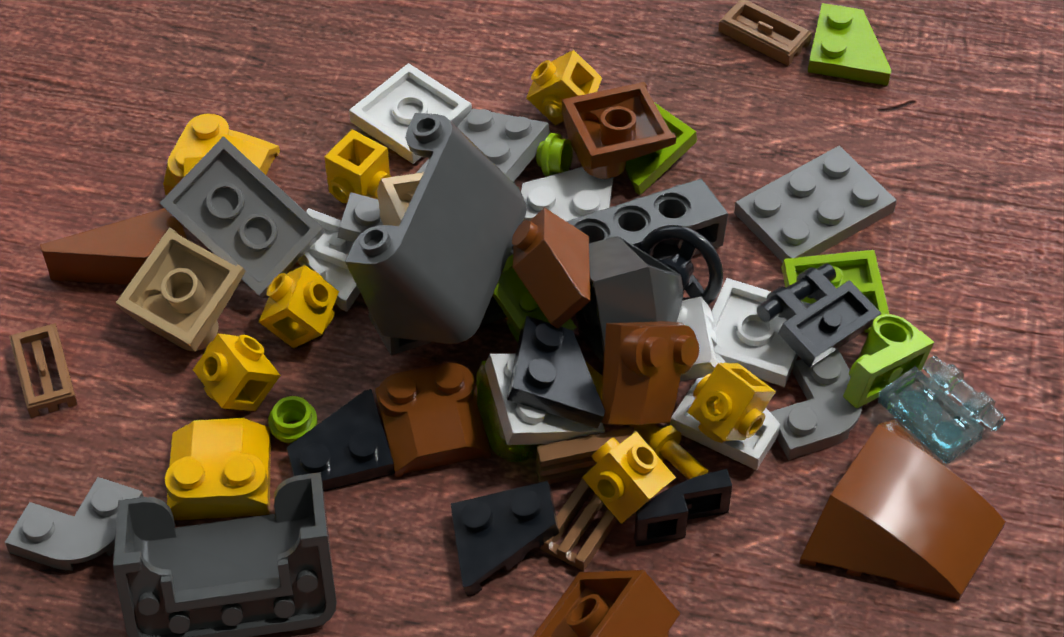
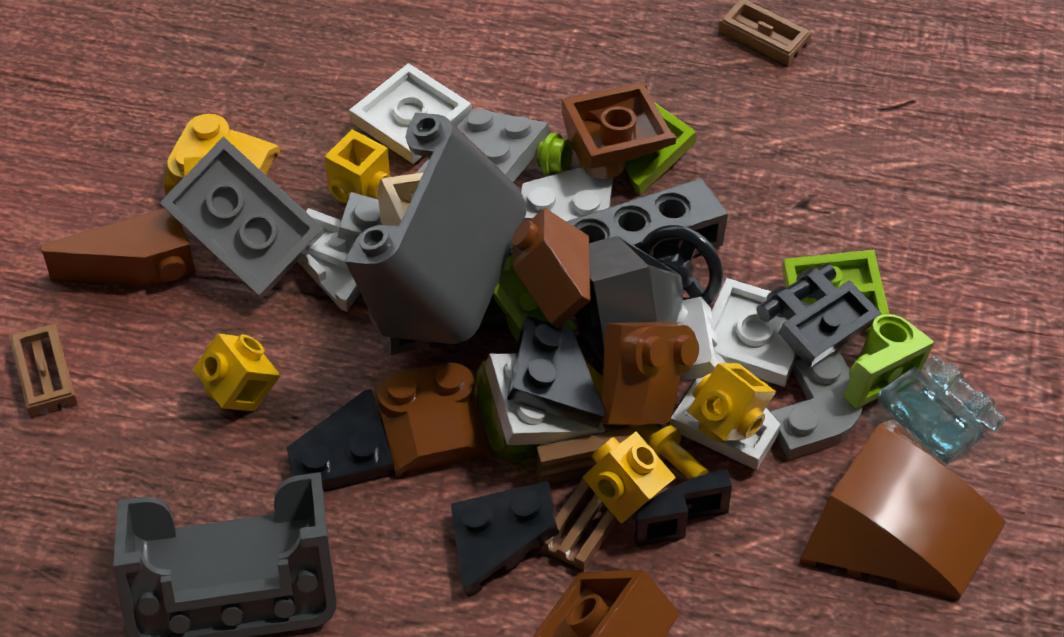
(67, 539): light grey plate -> none
(181, 292): tan slope -> none
(219, 469): yellow slope -> none
(288, 410): lime plate -> none
(299, 306): yellow brick -> none
(559, 80): yellow brick -> none
(815, 206): light grey plate -> none
(847, 47): lime wing -> none

